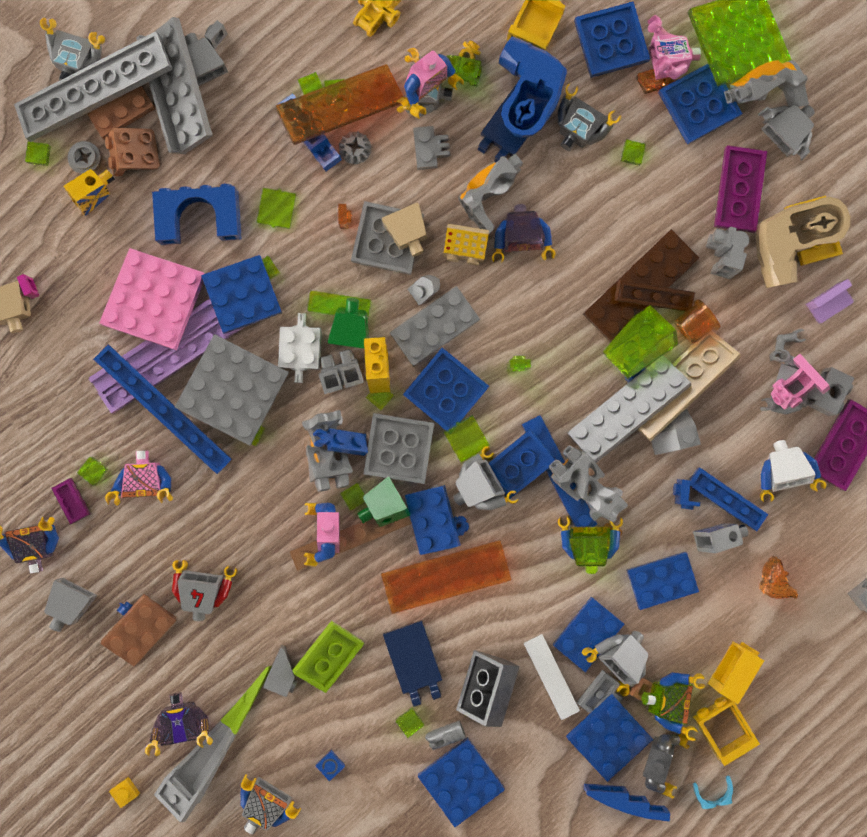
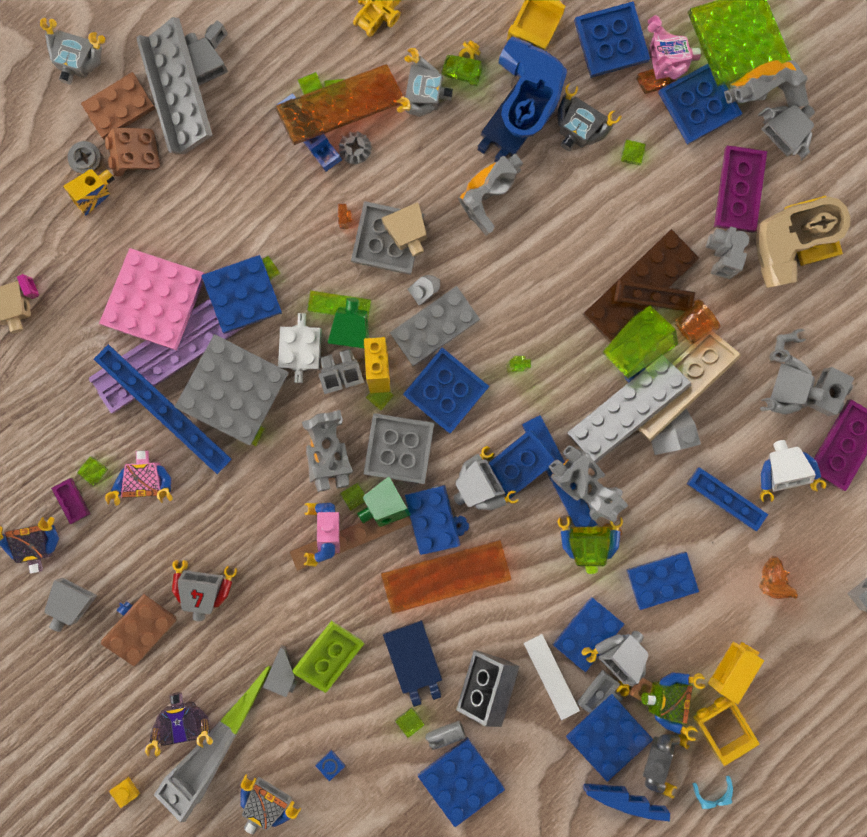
(37, 153): clear neon green tile -> none
(93, 86): light grey plate -> none
(170, 204): blue arch -> none
(276, 208): clear neon green piece -> none
(342, 441): blue plate -> none
(426, 76): torso -> none
(429, 147): light grey hinge -> none
(465, 244): slope -> none
(466, 438): clear neon green piece -> none
(523, 232): clear purple torso -> none
(681, 491): blue bracket -> none
(720, 537): light grey torso -> none
(806, 376): bright pink tile -> none
(830, 301): lavender panel -> none

